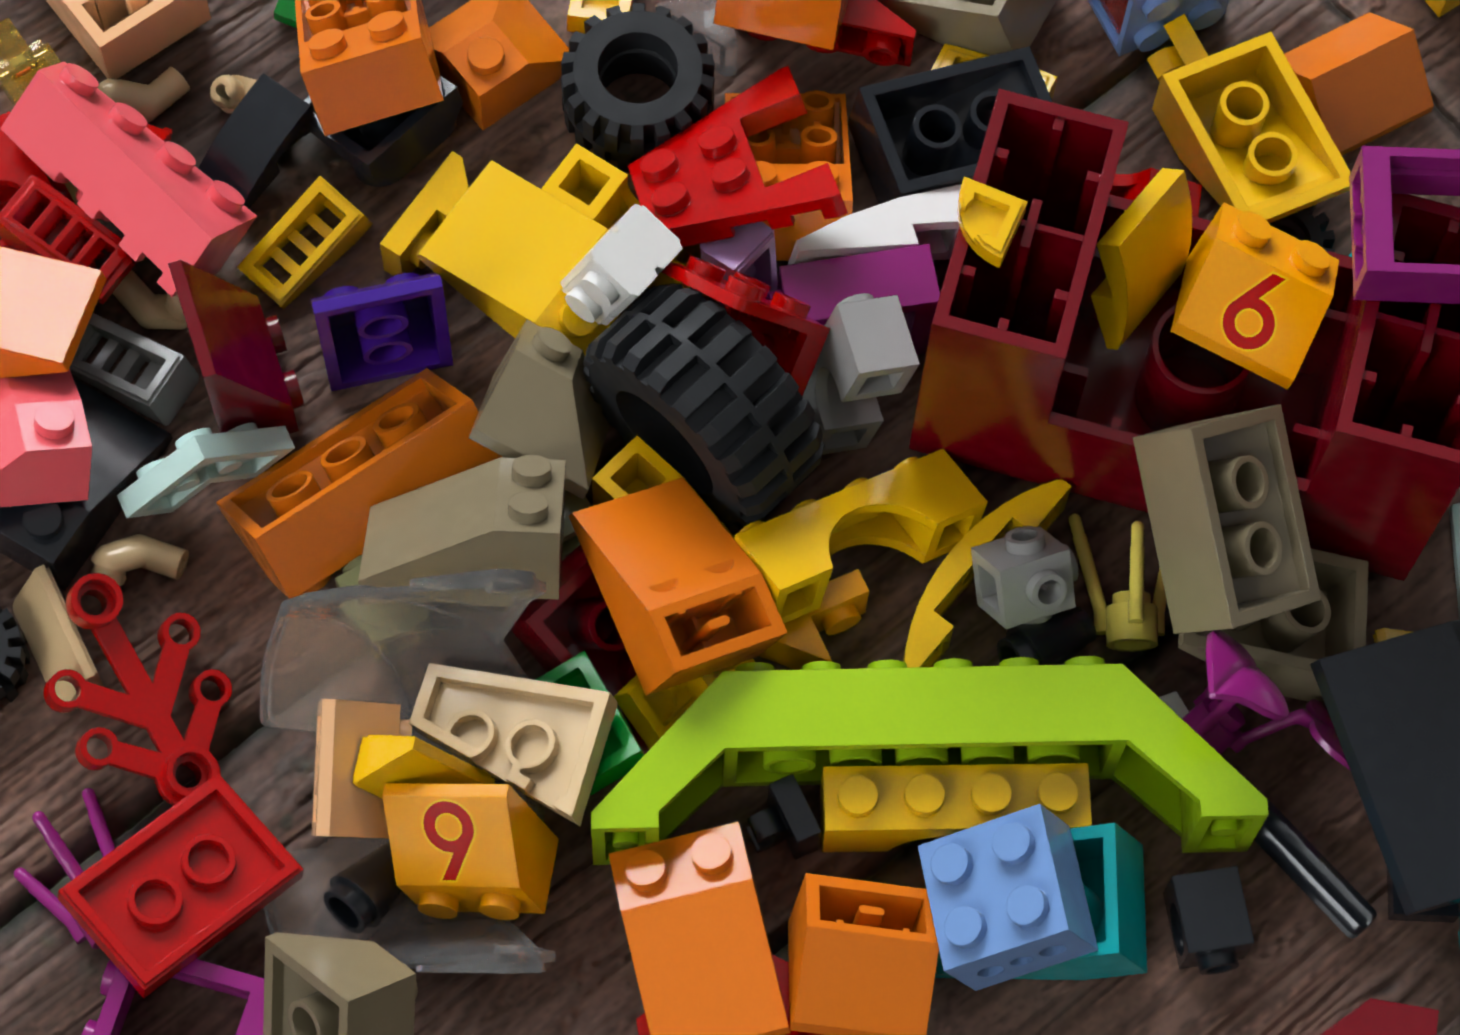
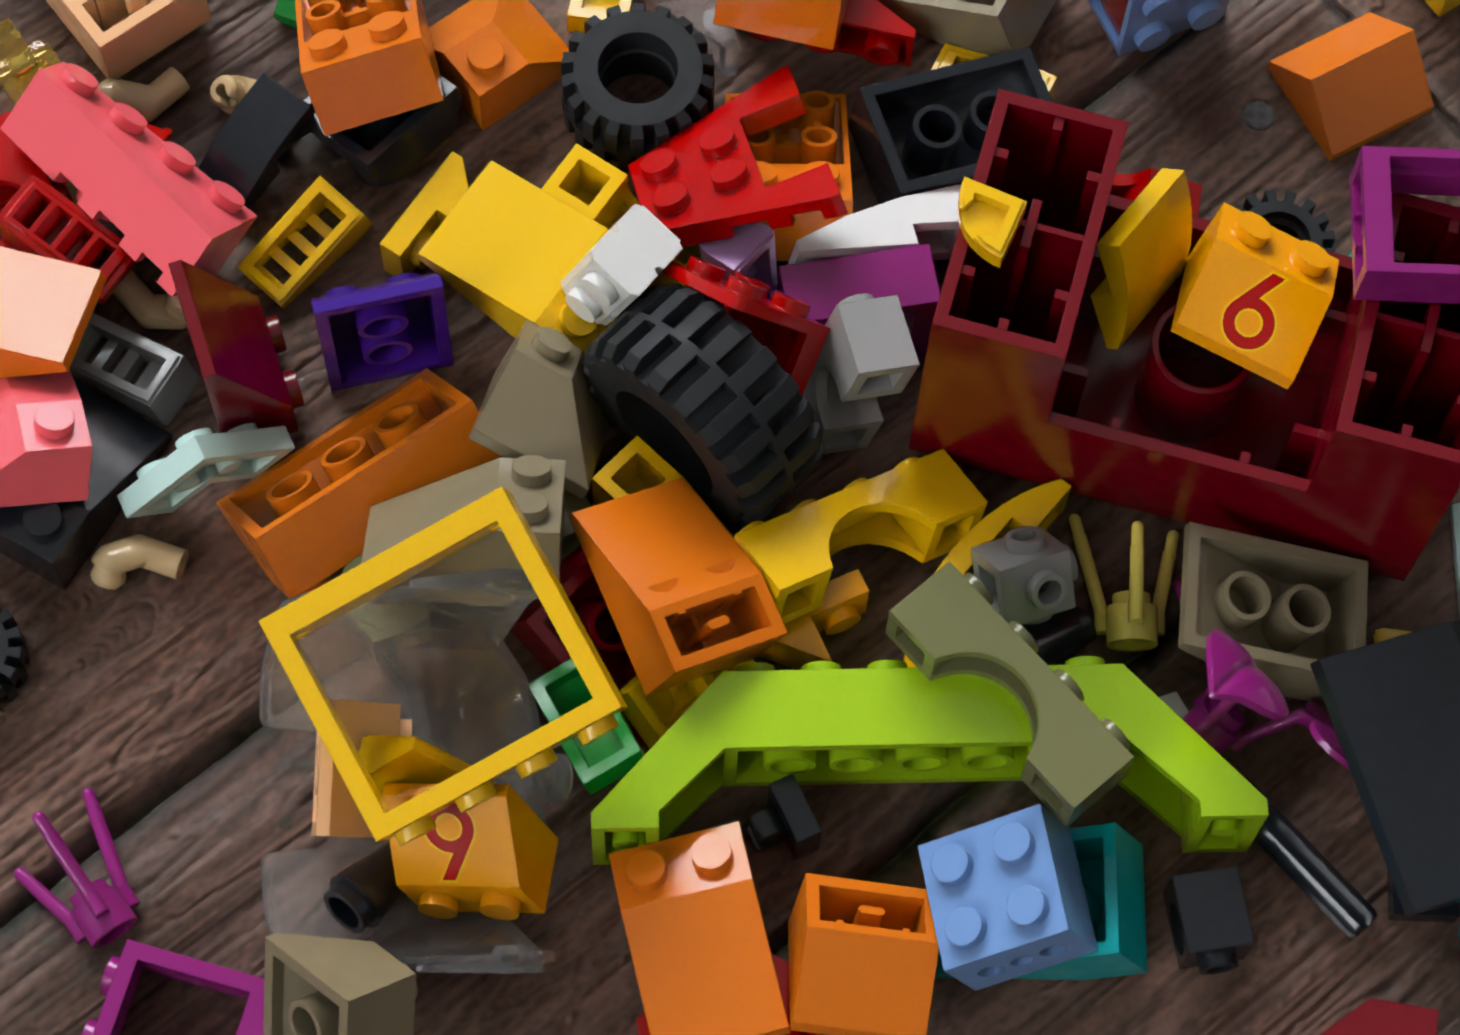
(51, 632): tan slope -> none
(146, 702): red plant -> none
(180, 885): red tile -> none
(393, 567): none -> yellow window
(519, 730): tan wing -> none
(906, 803): yellow arch -> none
(955, 630): none -> olive arch
(1186, 48): yellow tile -> none
(1227, 520): dark tan slope -> none
(1250, 131): yellow slope -> none

